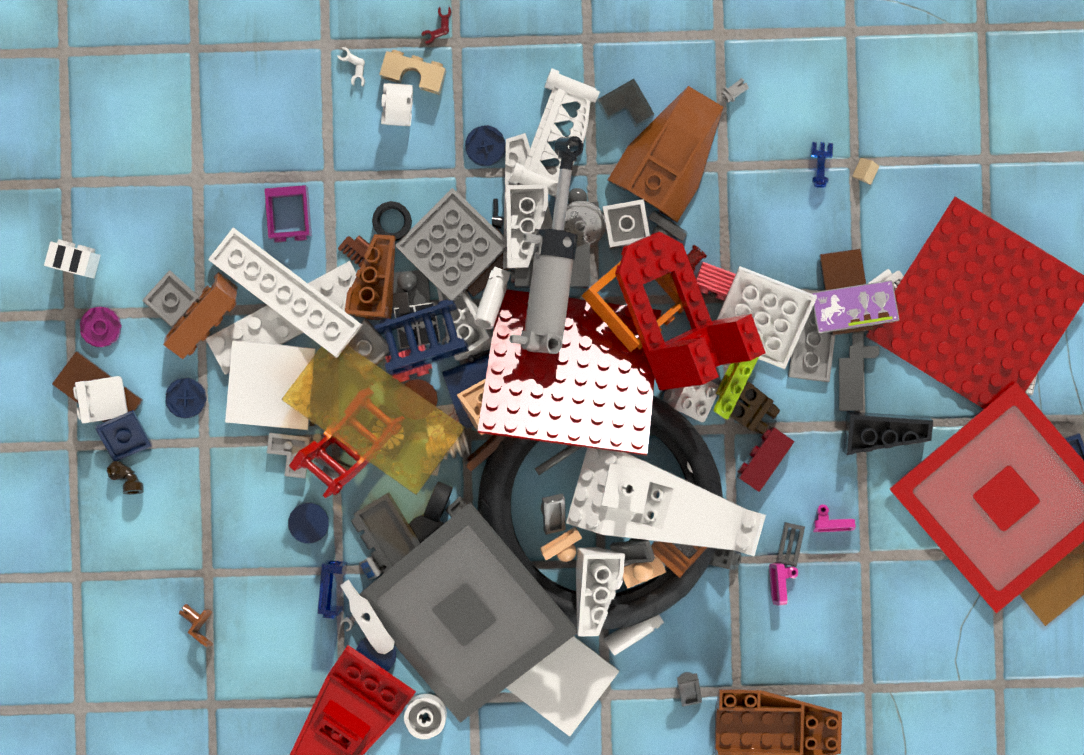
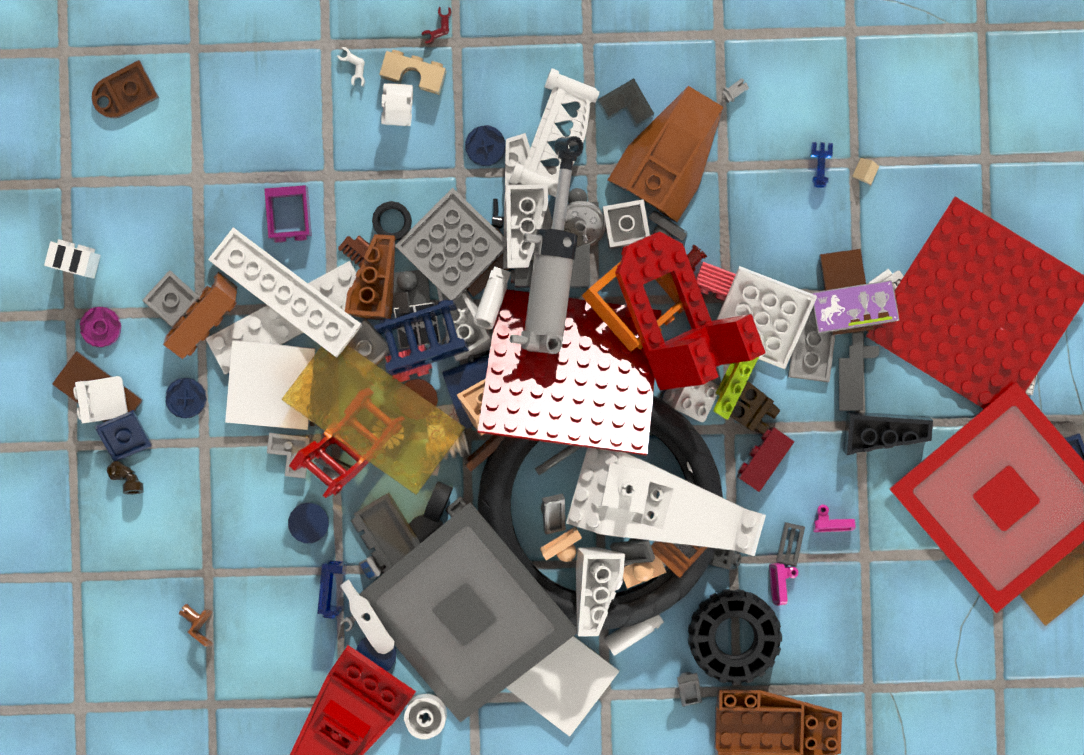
(126, 91): none -> reddish brown tile
(745, 665): none -> black tyre

